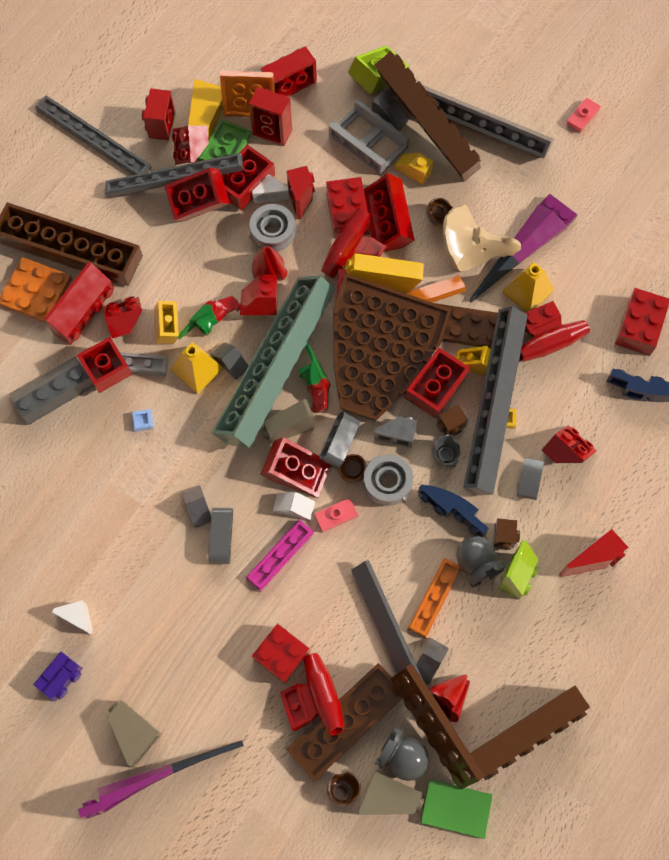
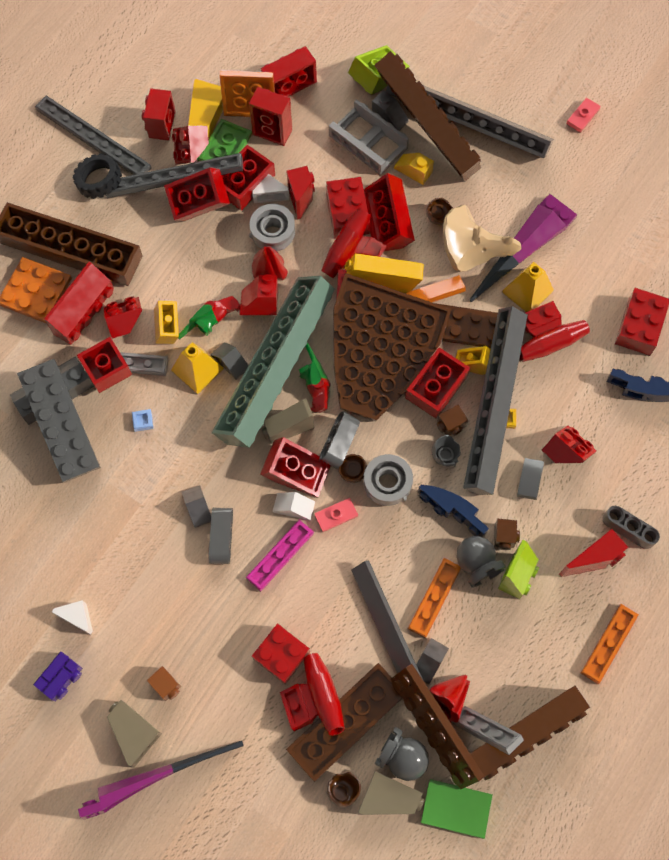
(58, 420): none -> dark grey brick
(90, 165): none -> black tyre
(164, 684): none -> dark orange brick
(397, 431): flat silver slope -> none
(488, 730): none -> light grey tile
(609, 644): none -> orange tile
(640, 526): none -> dark grey beam

